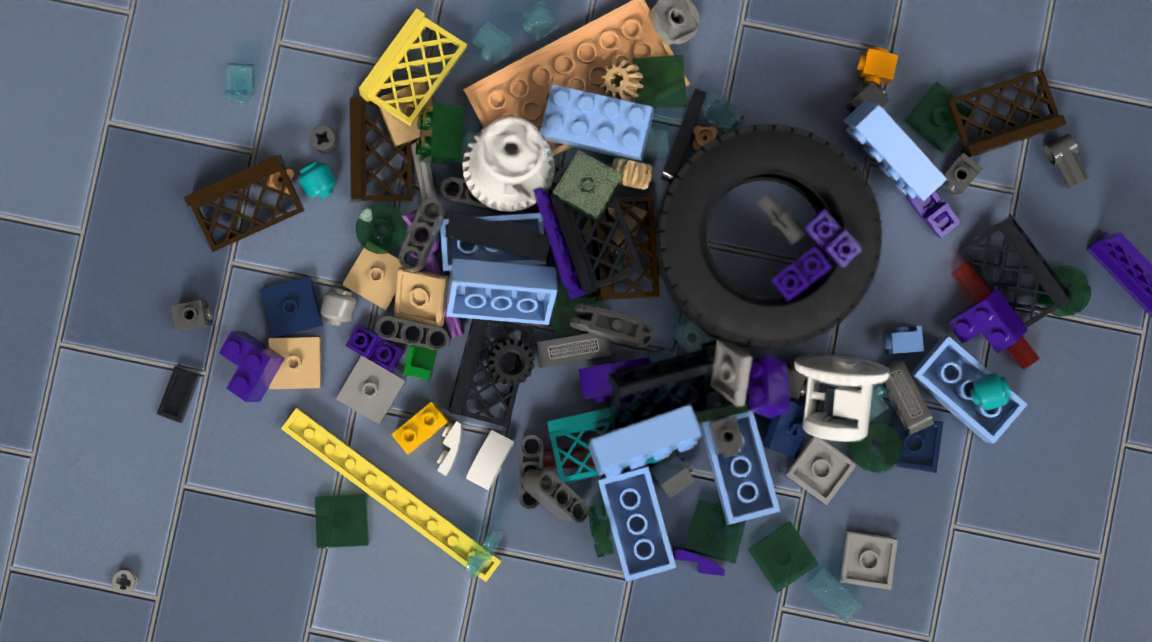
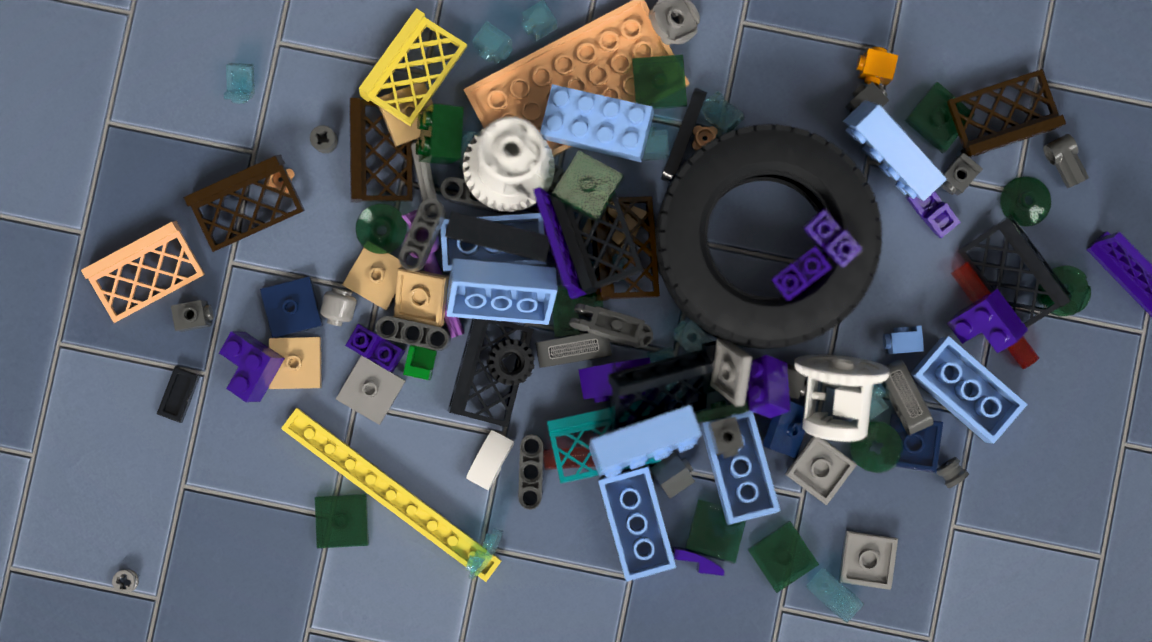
(127, 256): none -> light nougat fence
(317, 180): teal head -> none
(420, 427): yellow brick -> none
(453, 439): white slope -> none
(555, 495): dark grey beam -> none
(599, 528): clear green plate -> none
(622, 80): tan gear -> none
(634, 173): tan gear -> none
(780, 218): dark grey pin -> none
(952, 472): none -> dark grey wheel
(991, 391): teal head -> none
(1013, 201): none -> clear green dish

